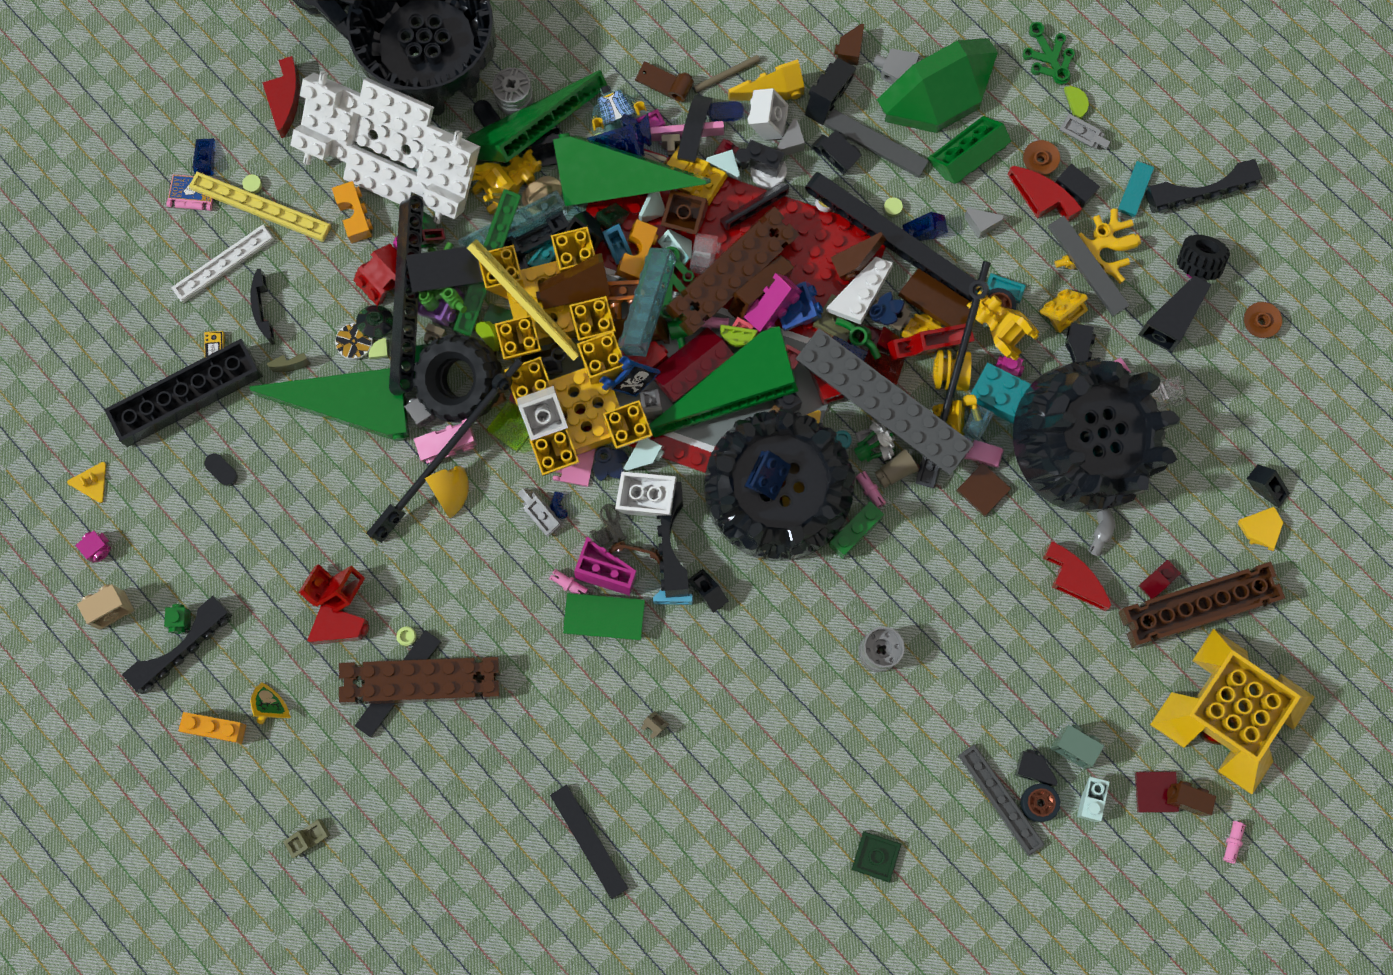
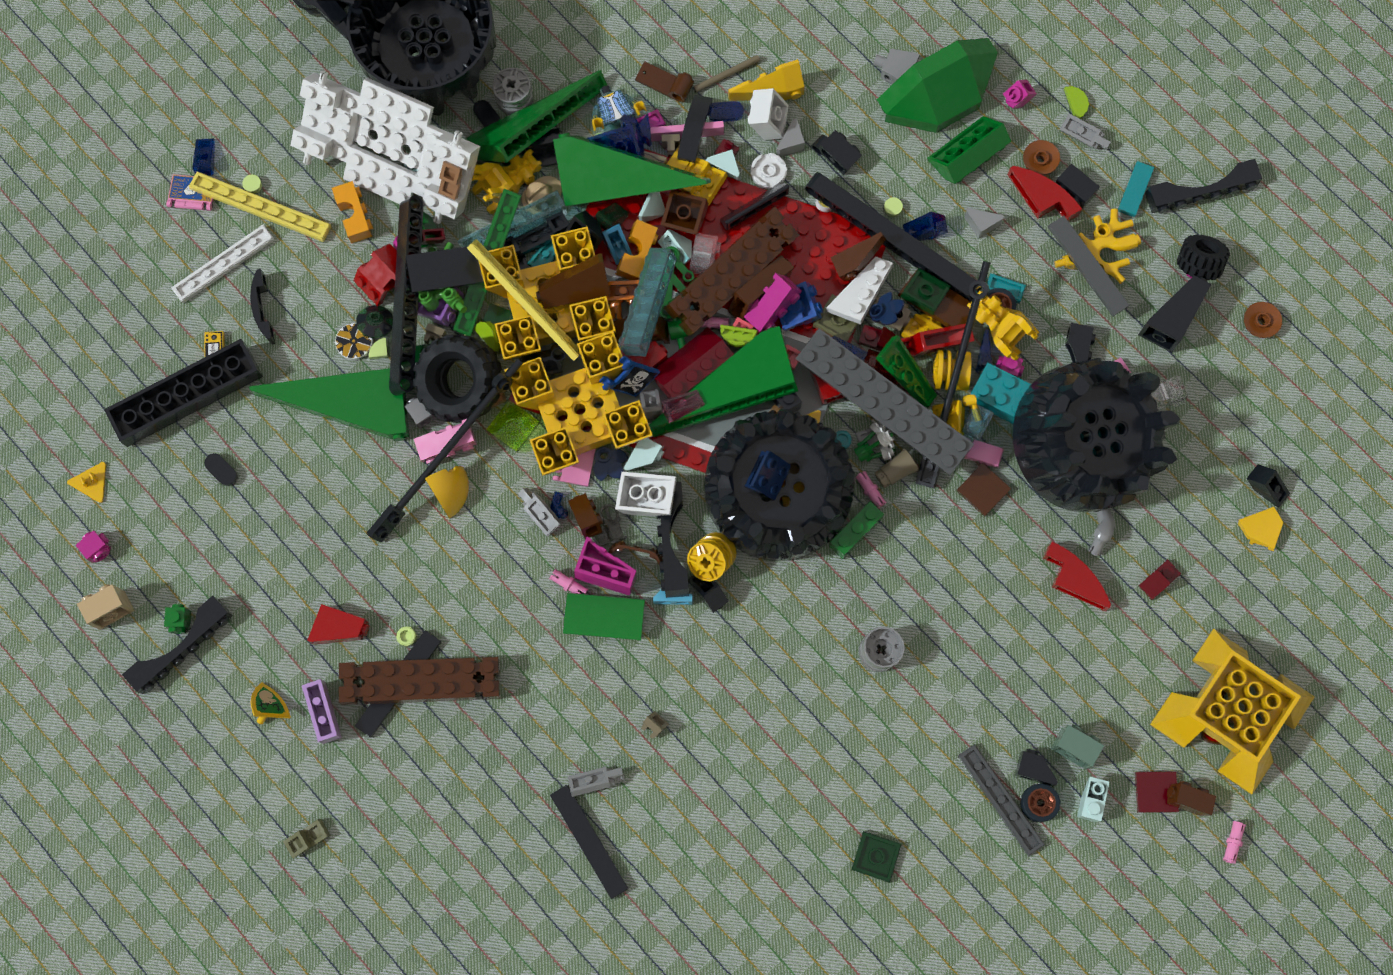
(212, 728): light orange arch -> none
(281, 363): olive slope -> none
(284, 95): red slope -> none
(321, 711): none -> lavender brick
(330, 590): red piece -> none
(450, 180): none -> medium nougat slope
(542, 413): white brick -> none
(586, 518): none -> reddish brown brick
(594, 780): none -> light grey hinge
(681, 405): none -> clear pink slope
(711, 556): none -> yellow wheel
(761, 158): black hinge -> none
(828, 89): black wedge -> none
(850, 45): reddish brown slope -> none
(853, 336): green piece -> none
(876, 143): dark grey tile -> none
(904, 369): none -> green wing
(925, 291): none -> dark green tile
(984, 353): none -> clear blue slope
(1019, 94): none -> dark pink brick
(1049, 56): green plant -> none
(1065, 309): yellow bracket -> none
(1201, 604): reddish brown brick -> none

